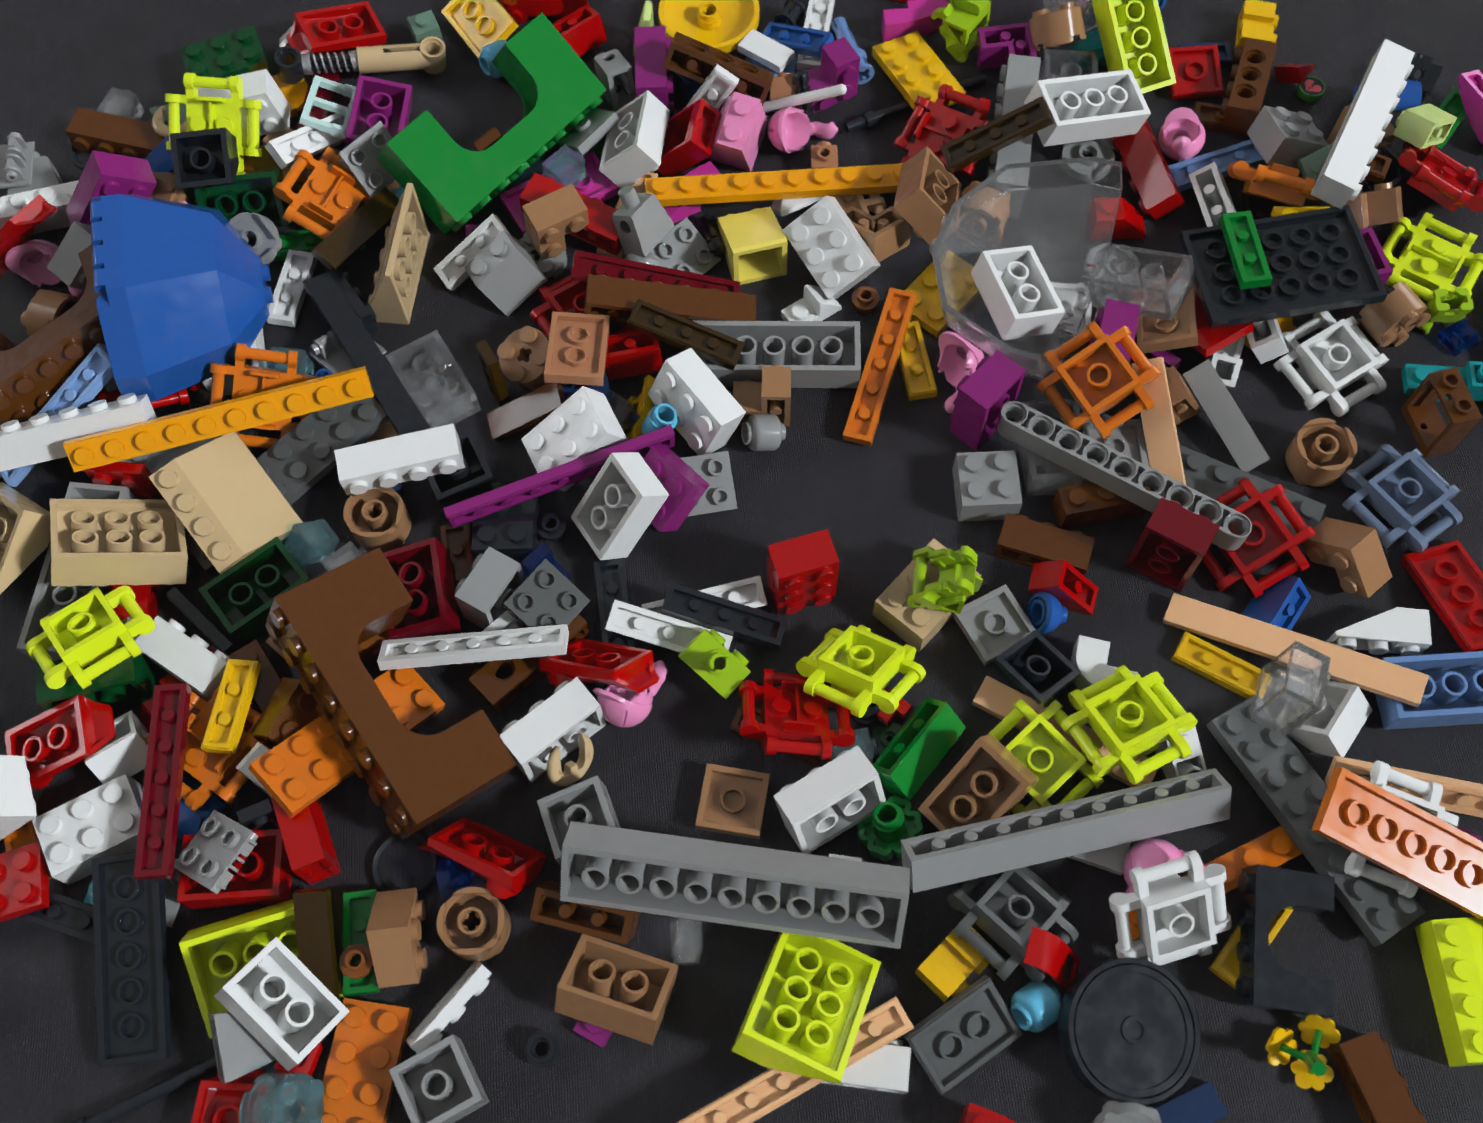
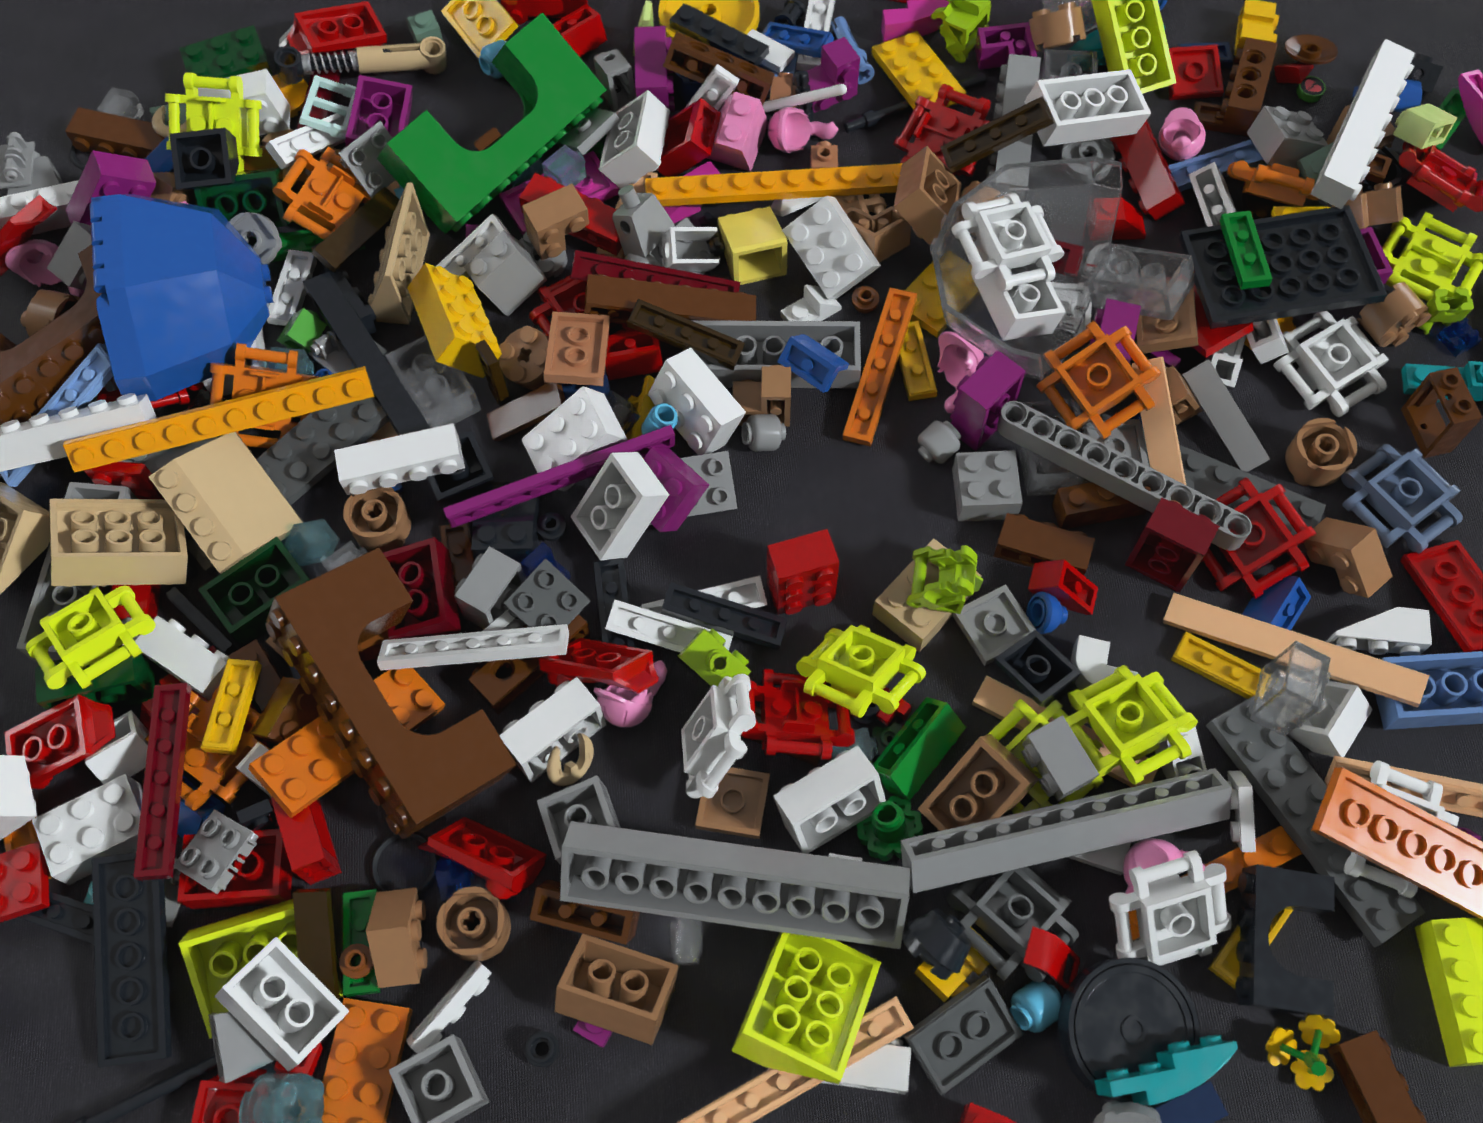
(302, 330): none -> bright green brick
(451, 318): none -> yellow brick
(687, 234): none -> white piece
(713, 735): none -> white brick
(718, 34): none -> black plate
(812, 361): none -> blue panel
(938, 942): none -> black cone
(939, 441): none -> light grey head
(1007, 238): none -> white brick
(1058, 759): none -> light grey brick
(1071, 261): none -> dark red panel
(1173, 1075): none -> teal slope
(1243, 827): none -> white plate
(1311, 49): none -> reddish brown dish

